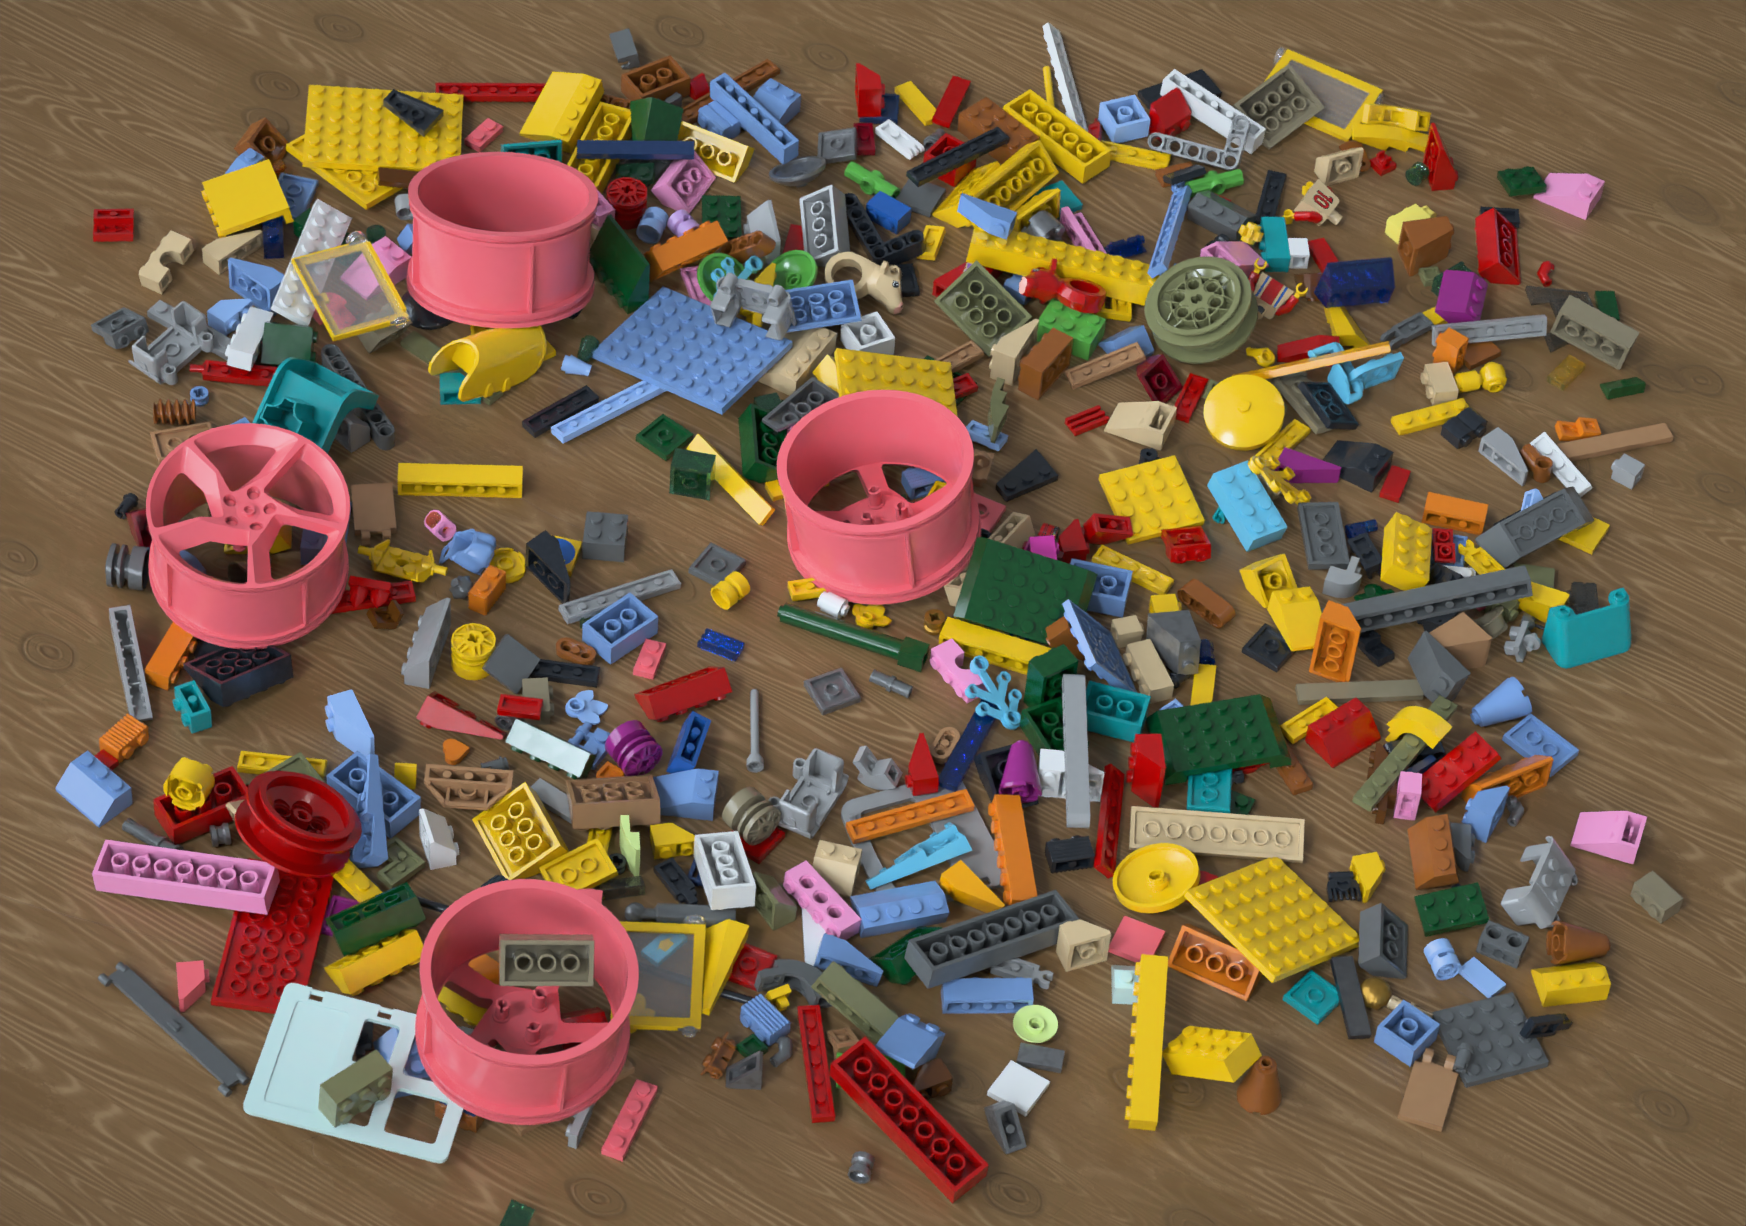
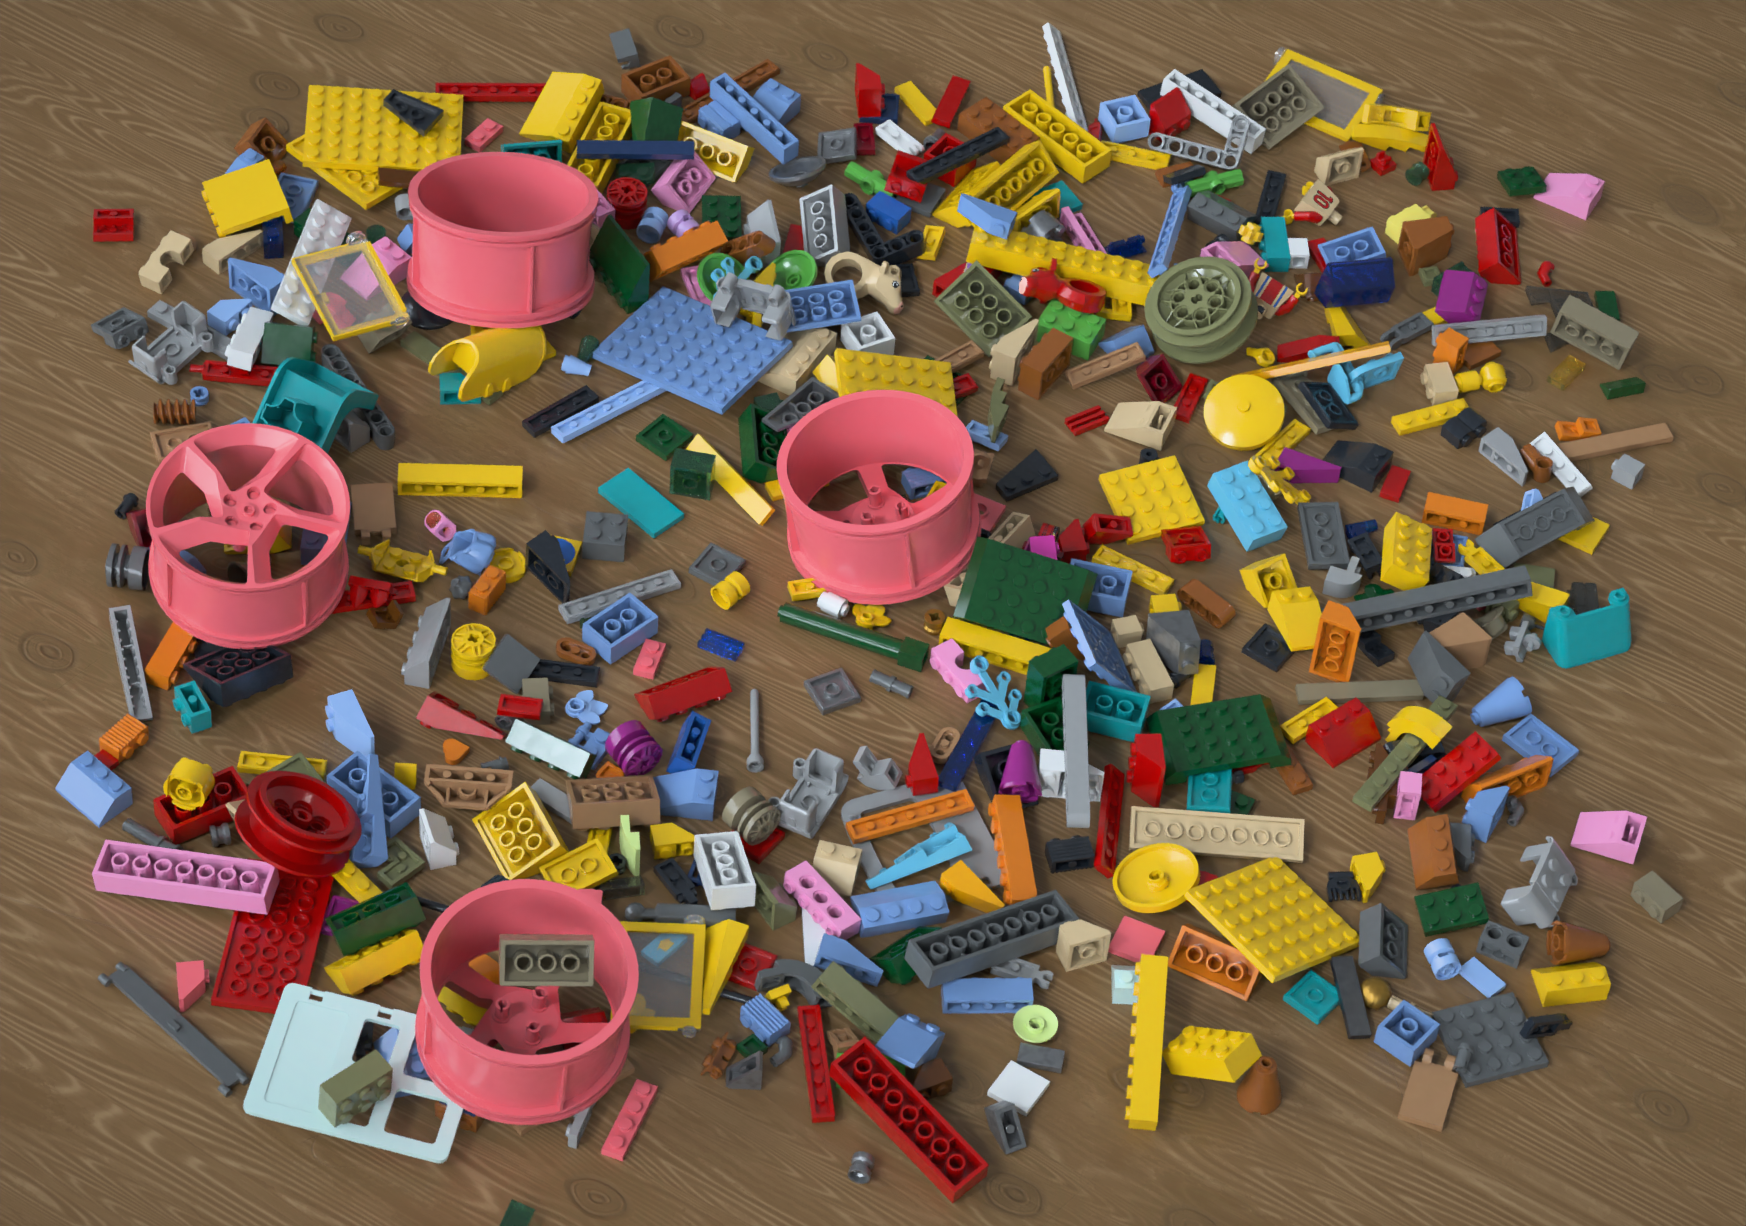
(641, 503): none -> teal tile
(898, 181): none -> red panel
(1355, 246): none -> medium blue slope

